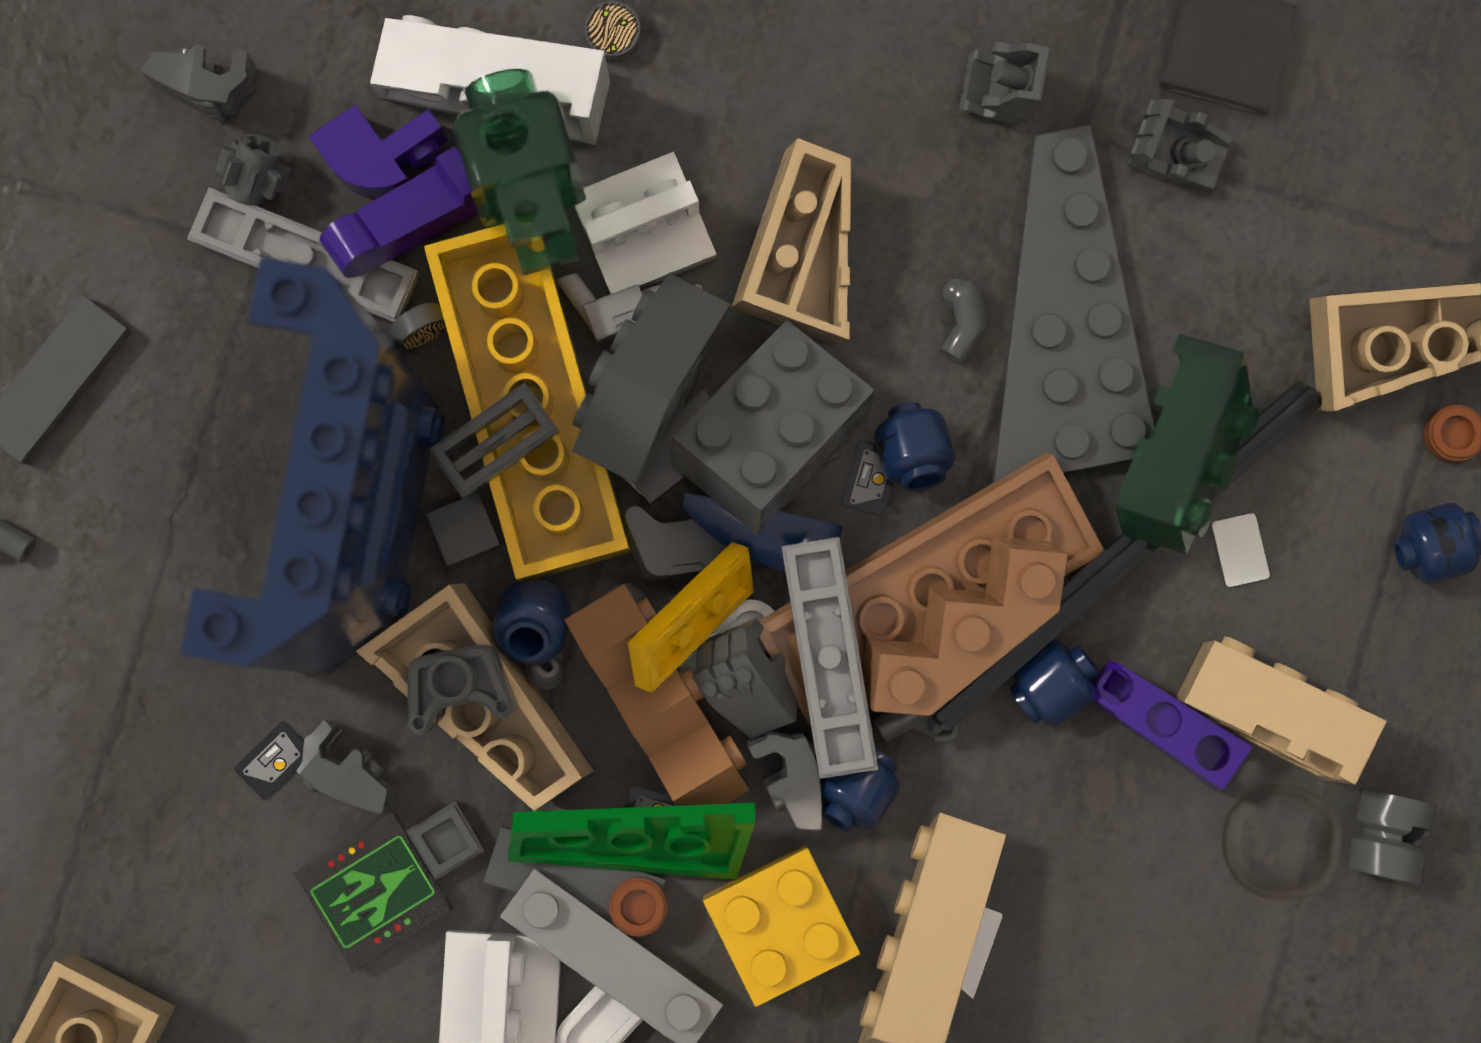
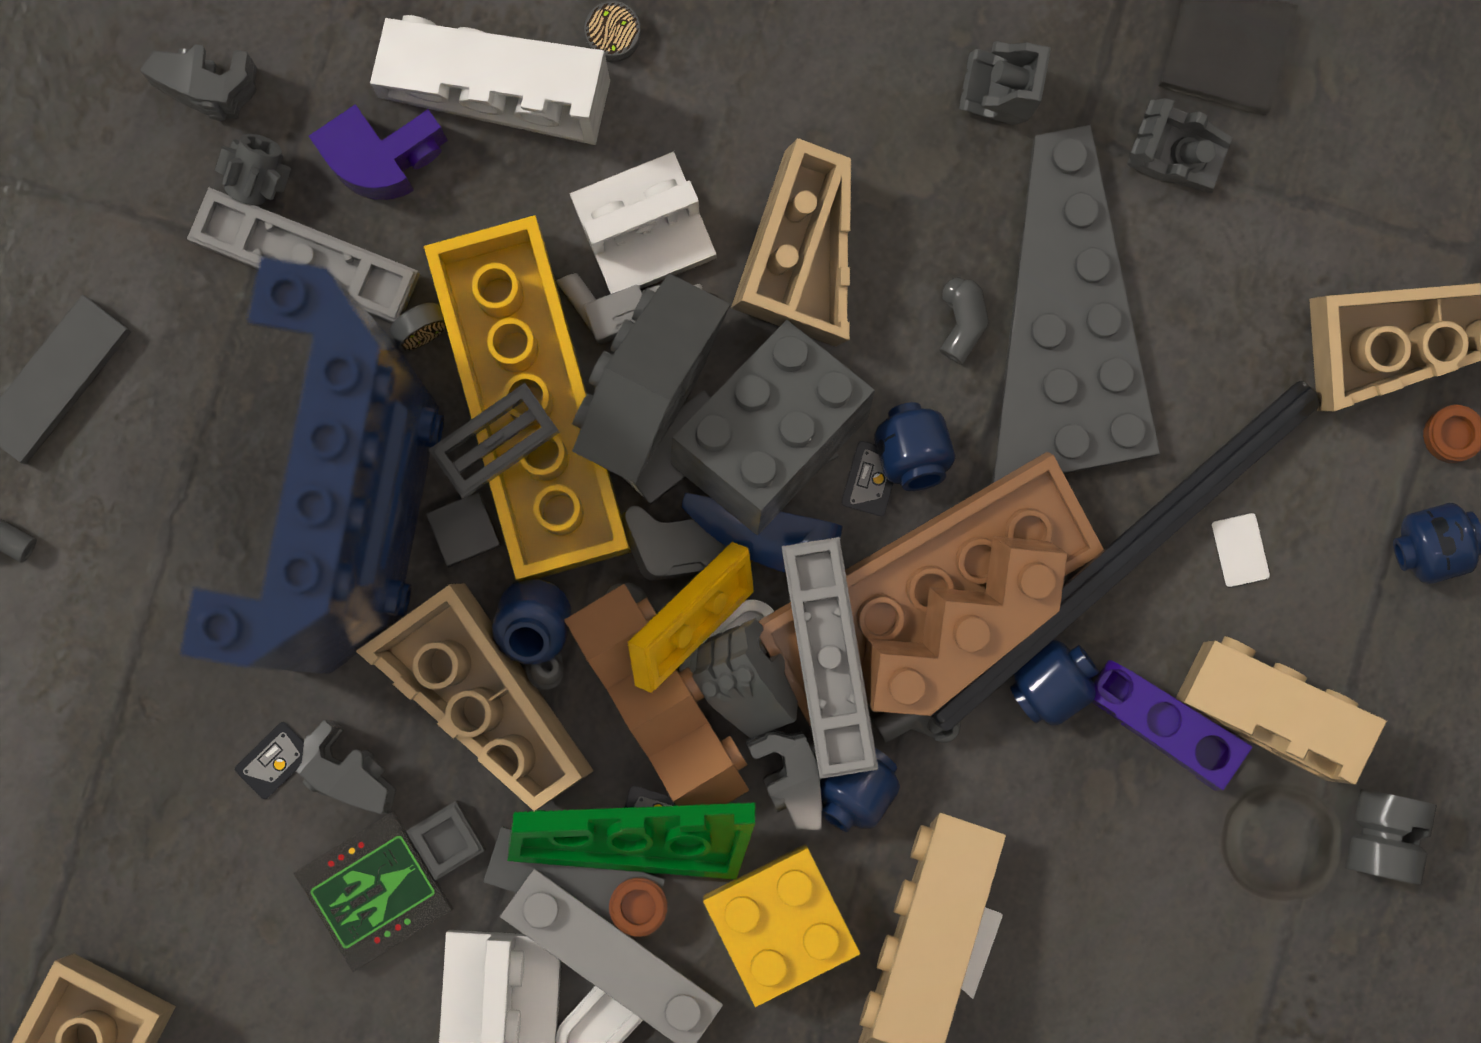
(401, 218): dark purple leg -> none
(457, 679): dark grey piece -> none
(533, 184): clear green piece -> none
(1191, 447): clear green wedge -> none

